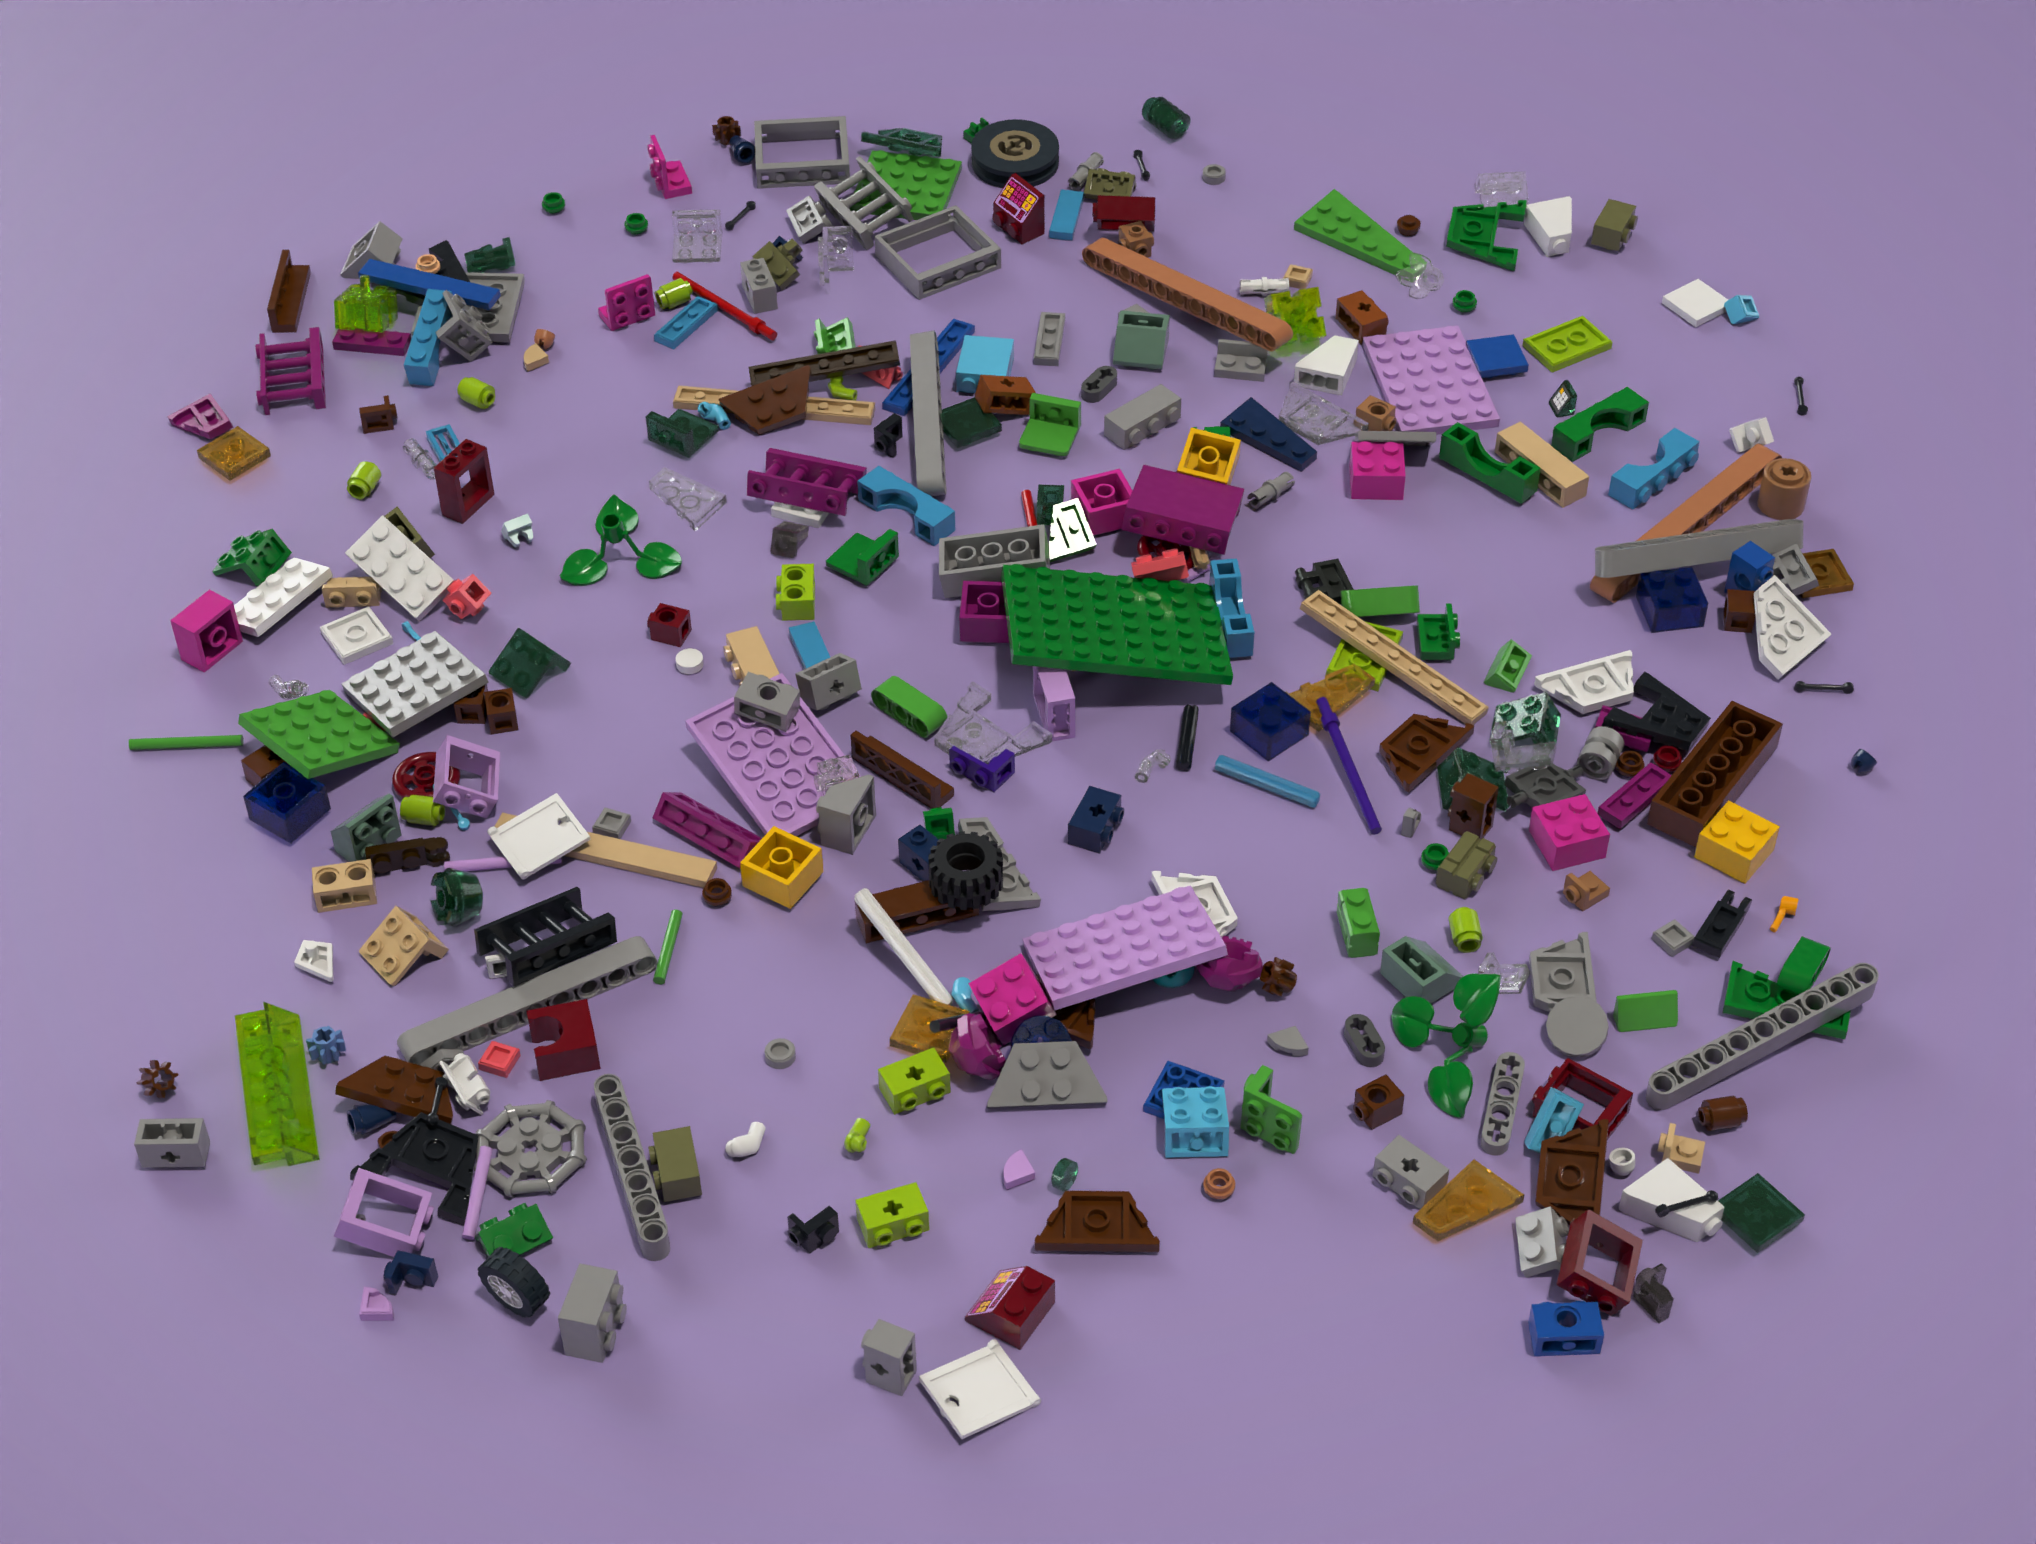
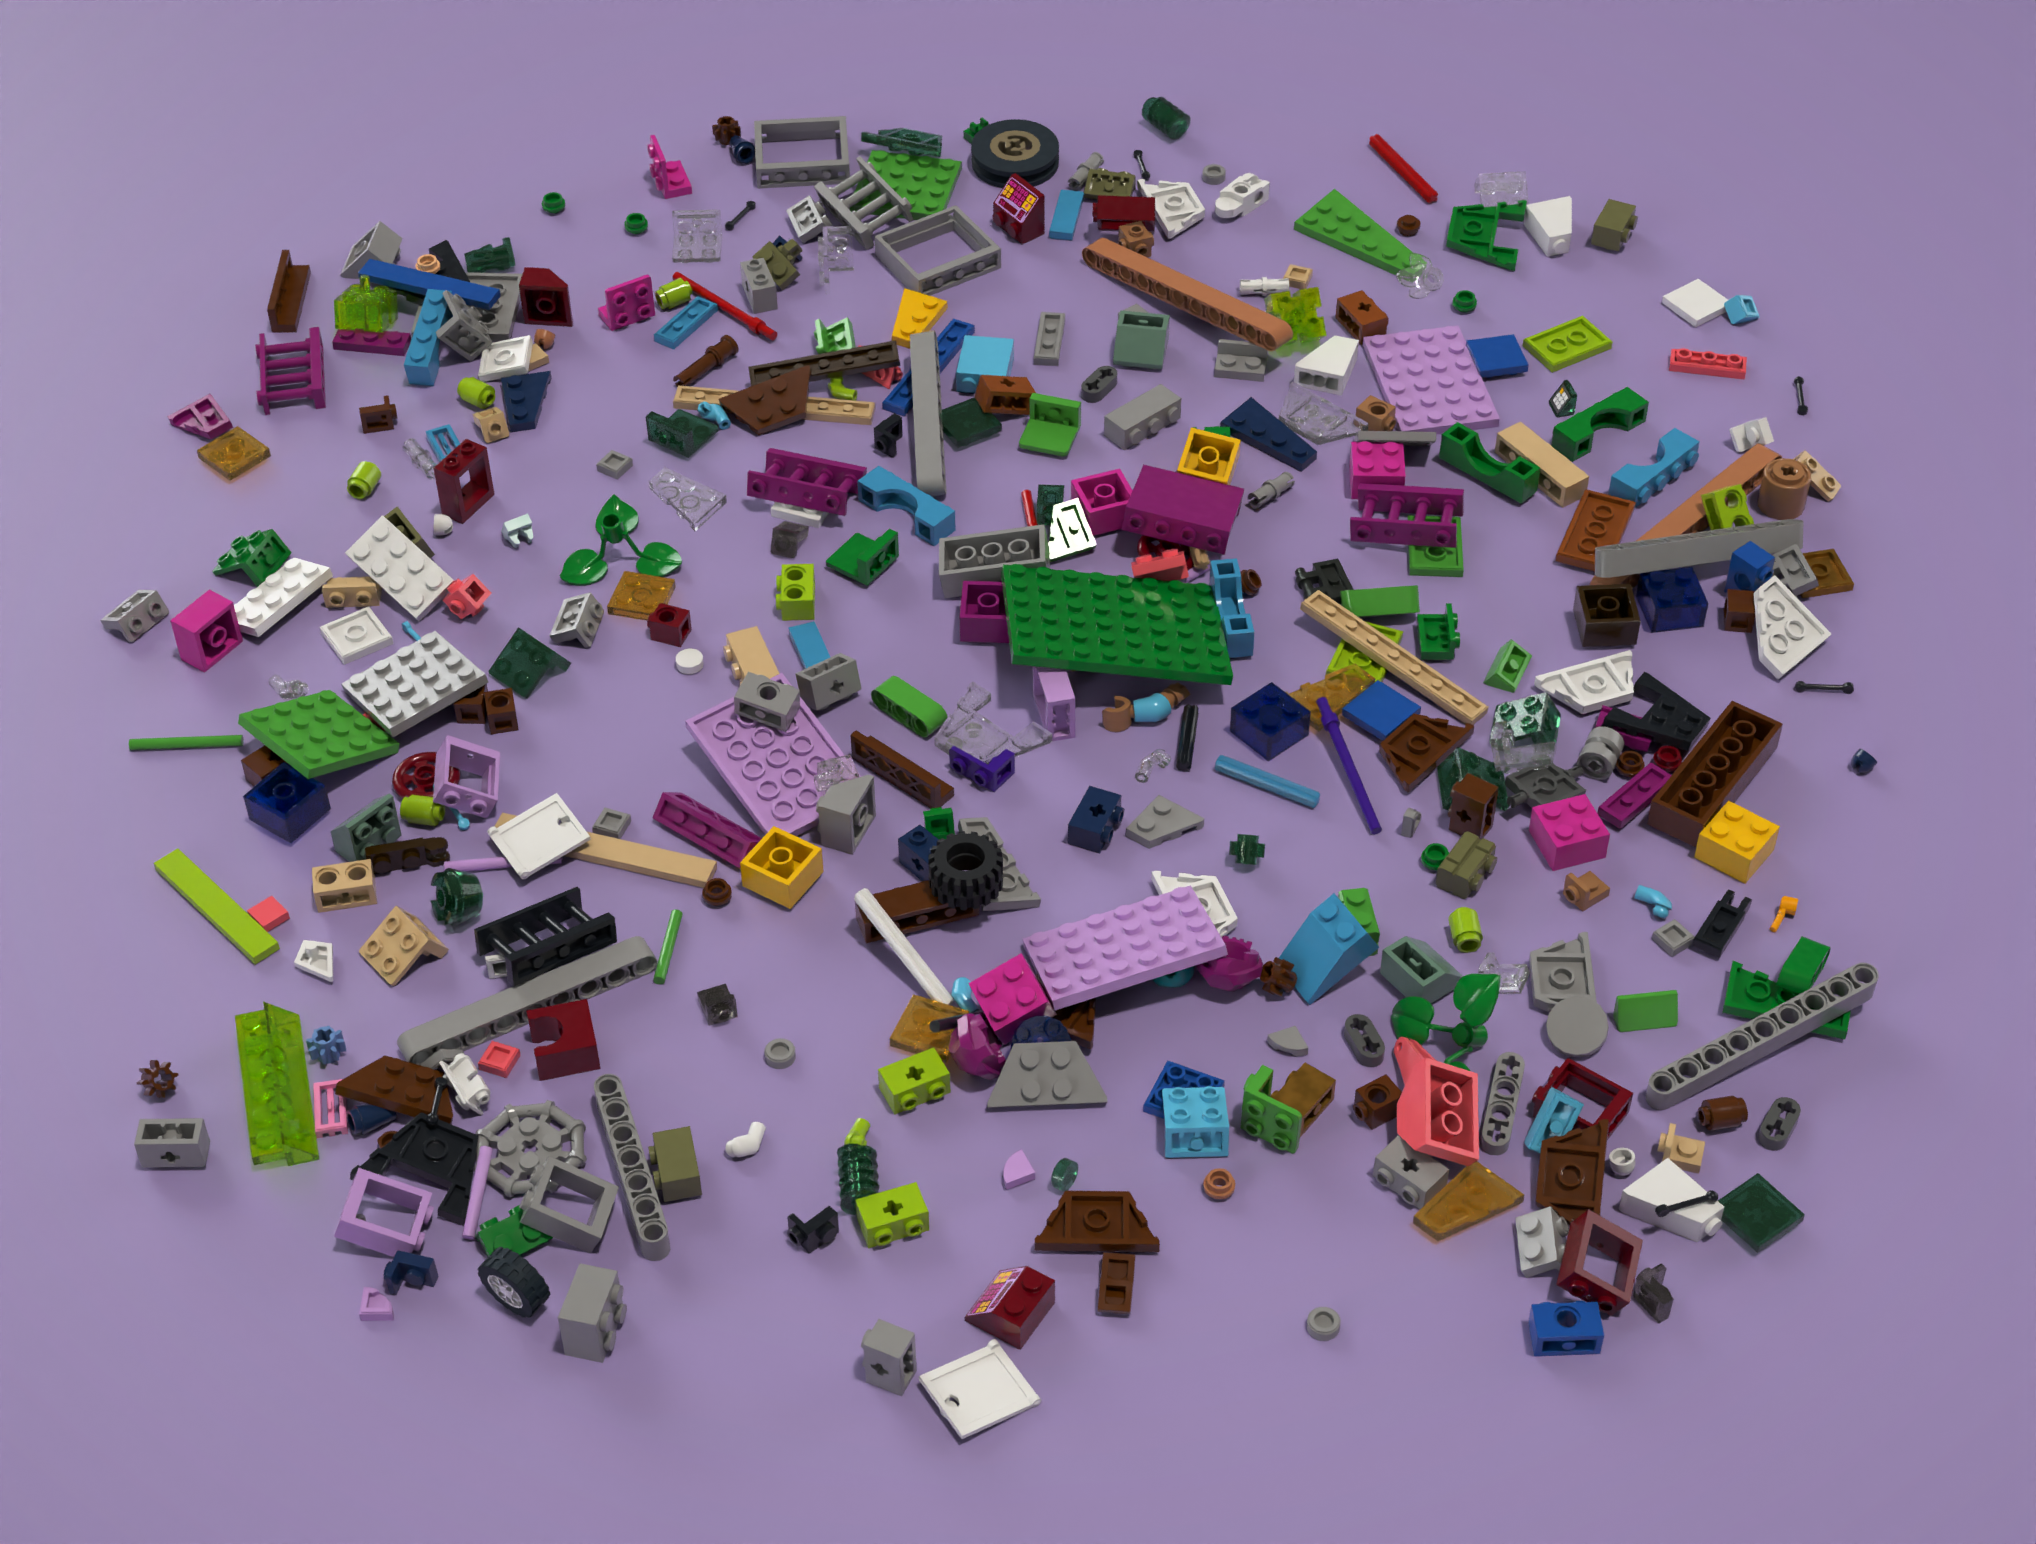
(136, 614): none -> light grey bracket
(216, 906): none -> lime tile
(269, 913): none -> coral tile
(331, 1127): none -> bright pink tile
(442, 524): none -> white hinge
(492, 424): none -> tan bracket
(505, 358): none -> white tile
(524, 399): none -> dark blue wing
(544, 298): none -> dark red slope
(557, 1224): none -> light grey window
(578, 619): none -> light grey bracket
(614, 464): none -> light grey tile
(640, 595): none -> clear yellow plate
(713, 357): none -> reddish brown pin
(717, 1004): none -> clear smoke bracket
(856, 1174): none -> clear green piece
(916, 315): none -> yellow wing
(1116, 1283): none -> reddish brown slope
(1143, 710): none -> piece
(1162, 822): none -> light grey wing
(1175, 205): none -> white wing
(1242, 196): none -> white piece
(1247, 849): none -> clear green gear
(1250, 581): none -> reddish brown plate
(1308, 1092): none -> pearl gold brick
(1323, 1323): none -> light grey tile
(1327, 948): none -> dark azure slope
(1380, 710): none -> blue tile
(1411, 176): none -> red axle
(1412, 500): none -> magenta fence
(1437, 560): none -> bright green tile
(1437, 1105): none -> coral slope
(1596, 523): none -> dark orange plate
(1606, 615): none -> dark brown brick
(1656, 898): none -> medium azure arm
(1708, 363): none -> coral tile
(1721, 515): none -> lime brick
(1773, 1121): none -> dark grey beam
(1821, 480): none -> tan bracket

